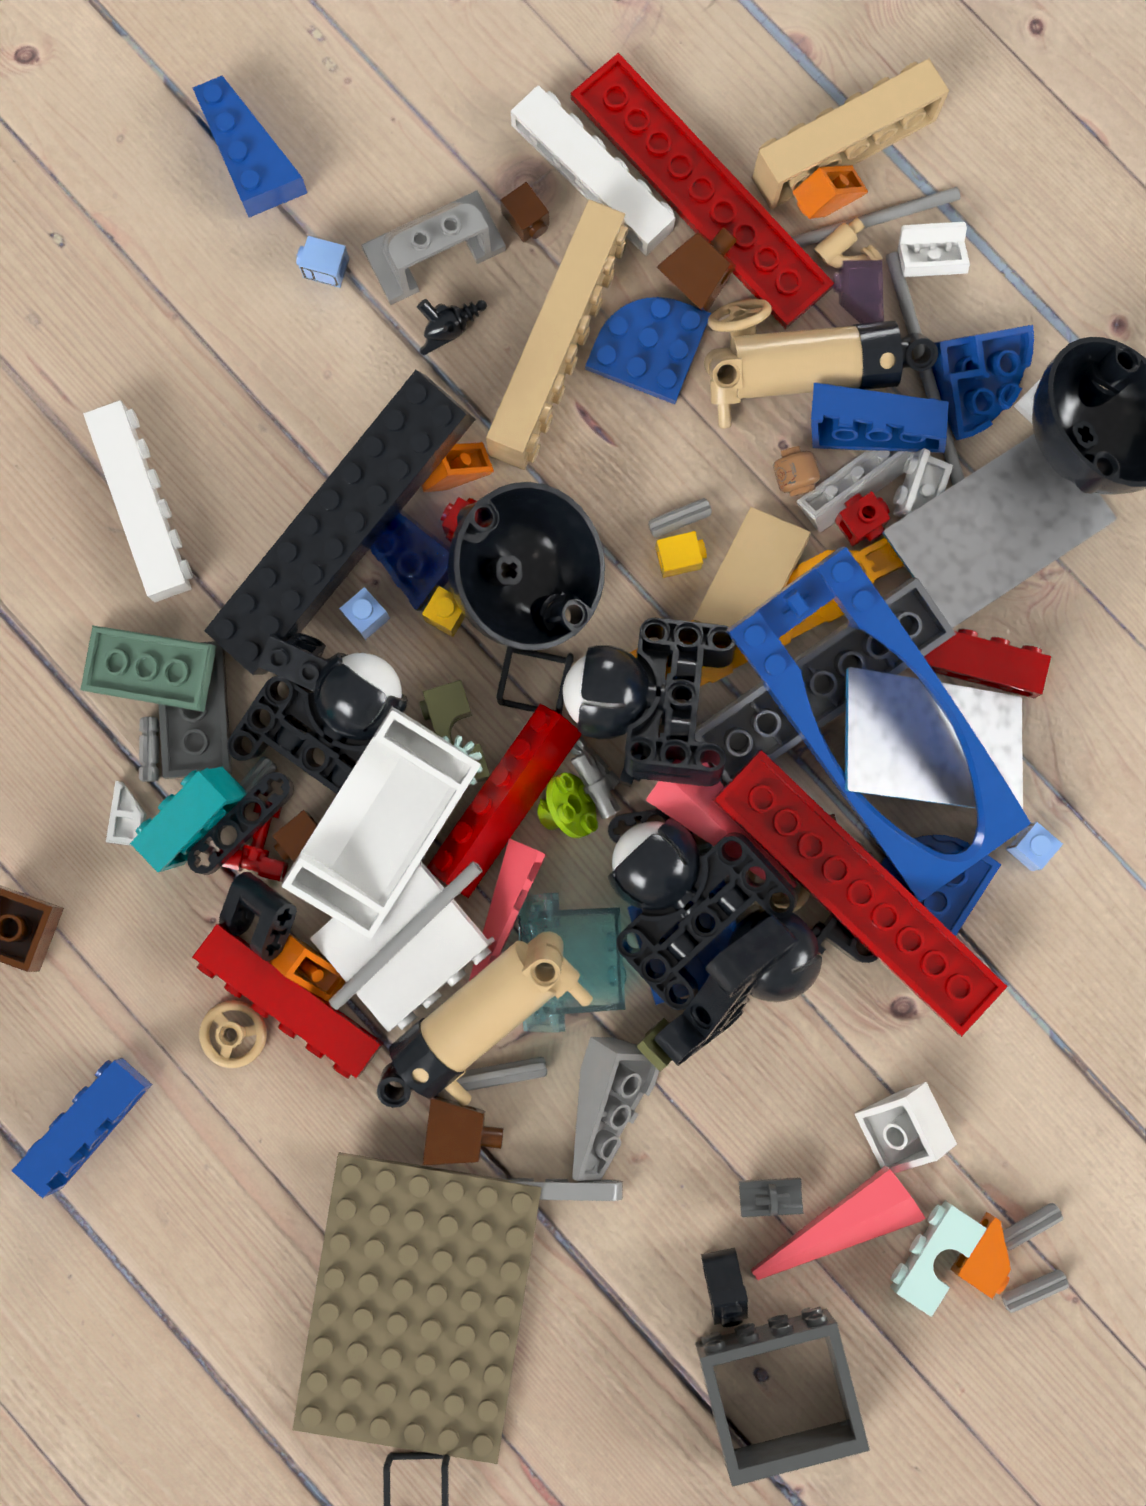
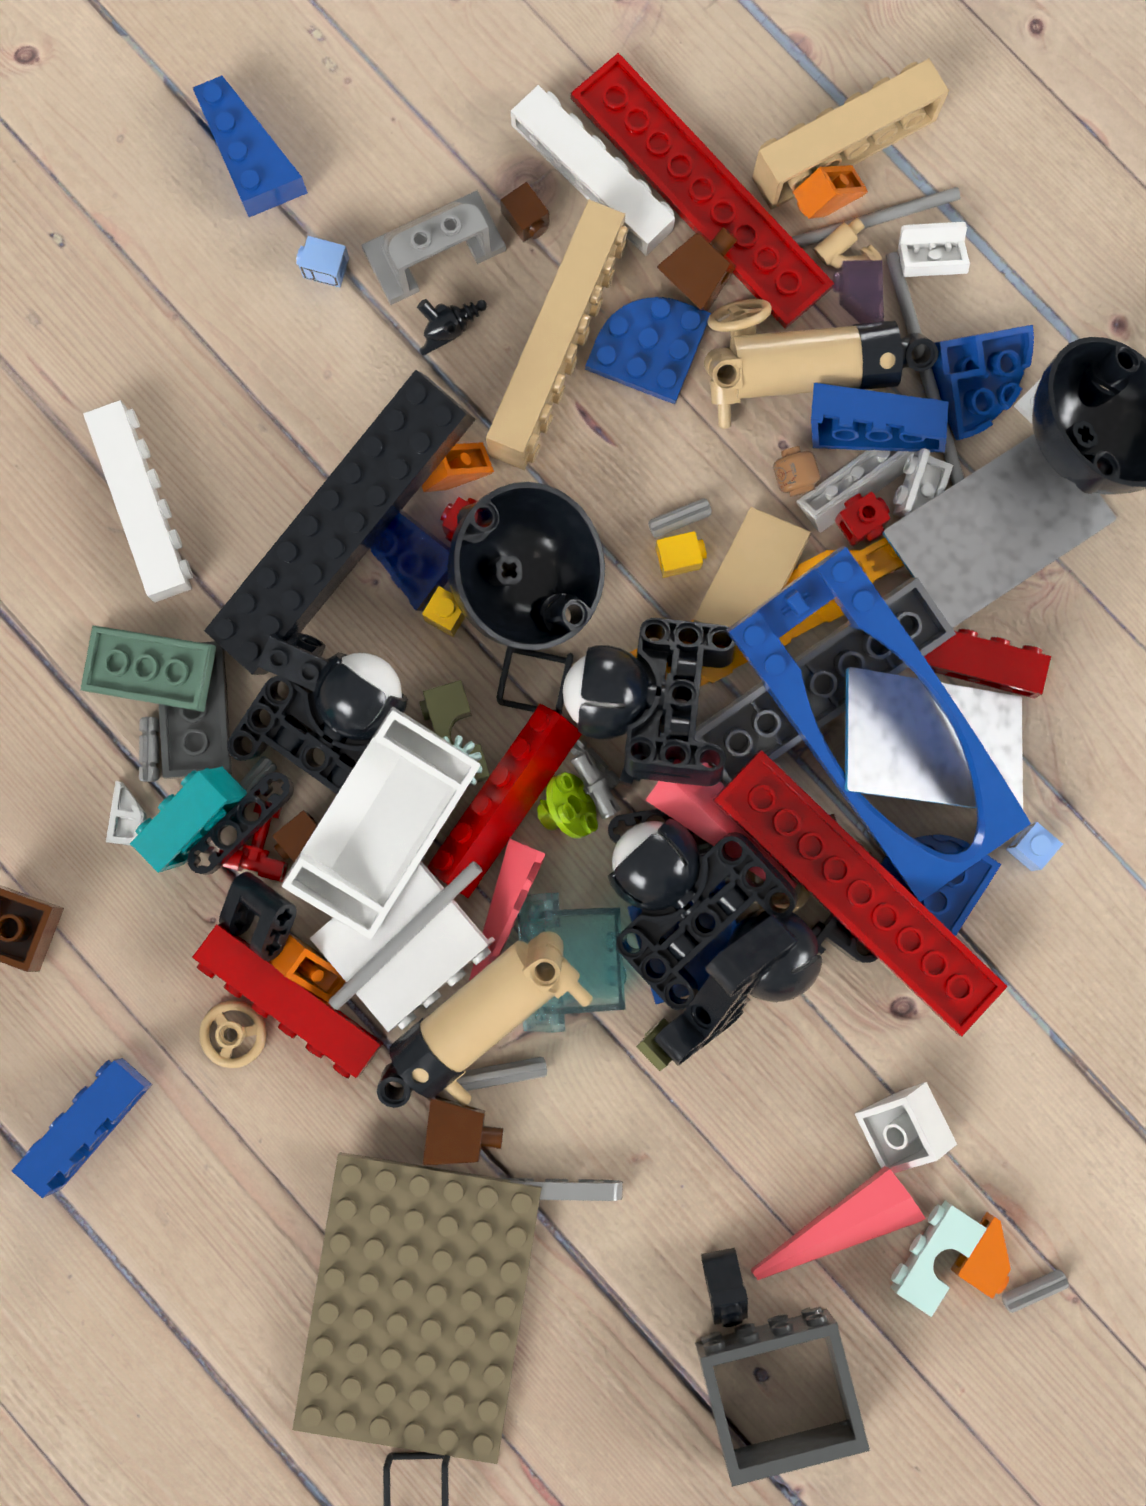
(365, 613): light blue brick -> none
(610, 1088): light grey wedge -> none
(770, 1197): dark grey hips -> none
(1032, 1225): light grey axle -> none

